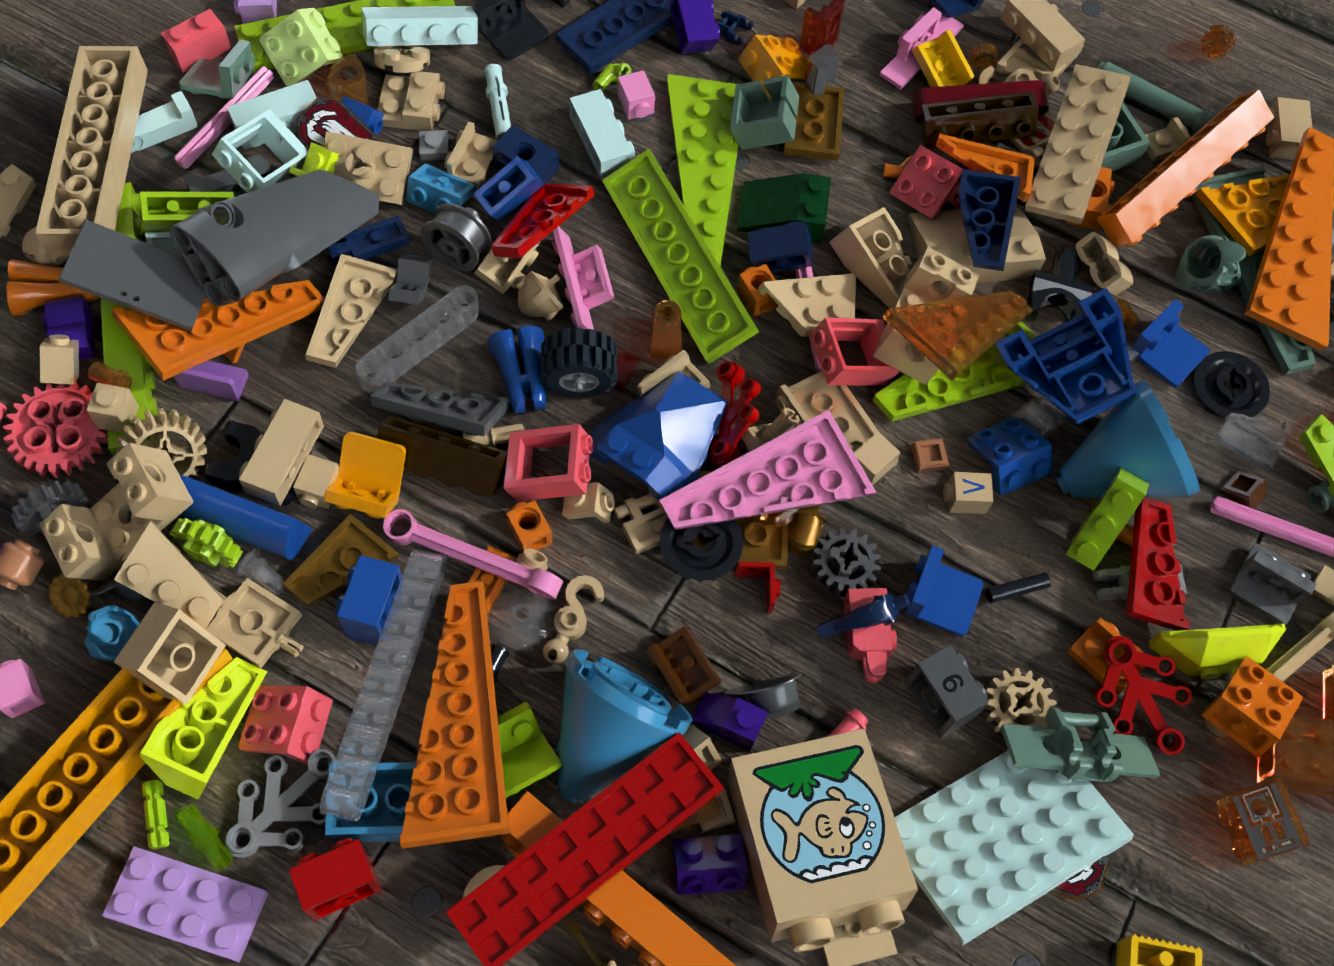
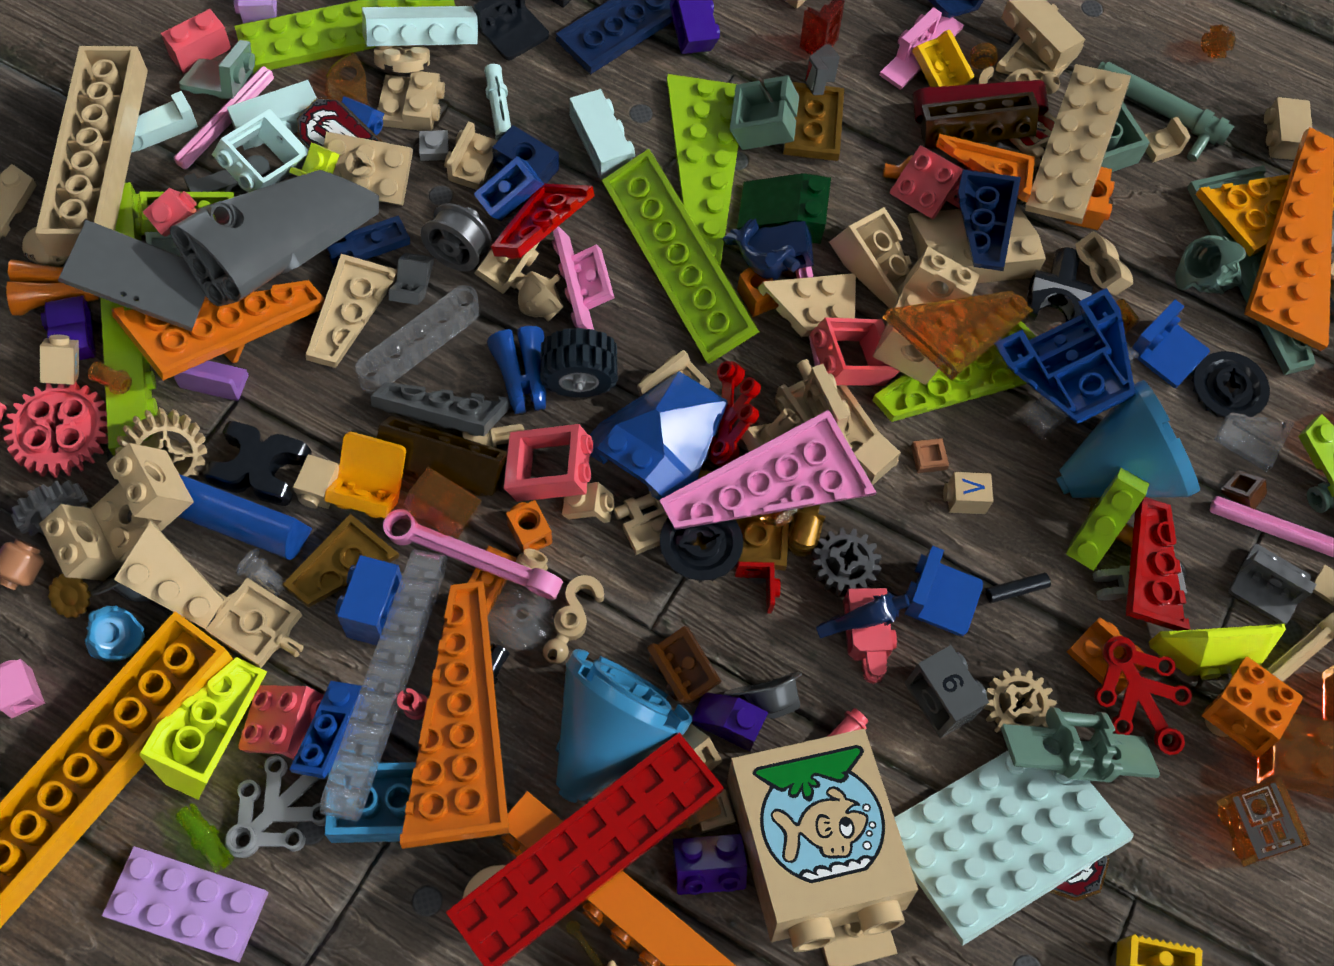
(112, 407): tan brick -> none
(155, 814): lime axle -> none
(169, 210): none -> coral bracket
(170, 653): tan brick -> none
(206, 543): lime gear -> none
(281, 452): tan brick -> none
(300, 45): yellowish green bracket -> none
(326, 730): none -> blue slope
(334, 879): red brick -> none
(412, 704): none -> coral pin
(432, 187): dark azure bracket -> none
(442, 503): none -> clear orange brick
(524, 750): lime bracket -> none
(610, 75): lime arm -> none
(626, 365): clear red piece -> none
(636, 95): bright pink brick -> none
(666, 334): clear orange piece -> none
(735, 21): dark blue piece -> none
(765, 265): none -> dark blue animal
(773, 57): light orange bracket -> none
(822, 394): none -> tan plate
(1014, 452): blue bracket -> none
(1185, 169): brick -> none

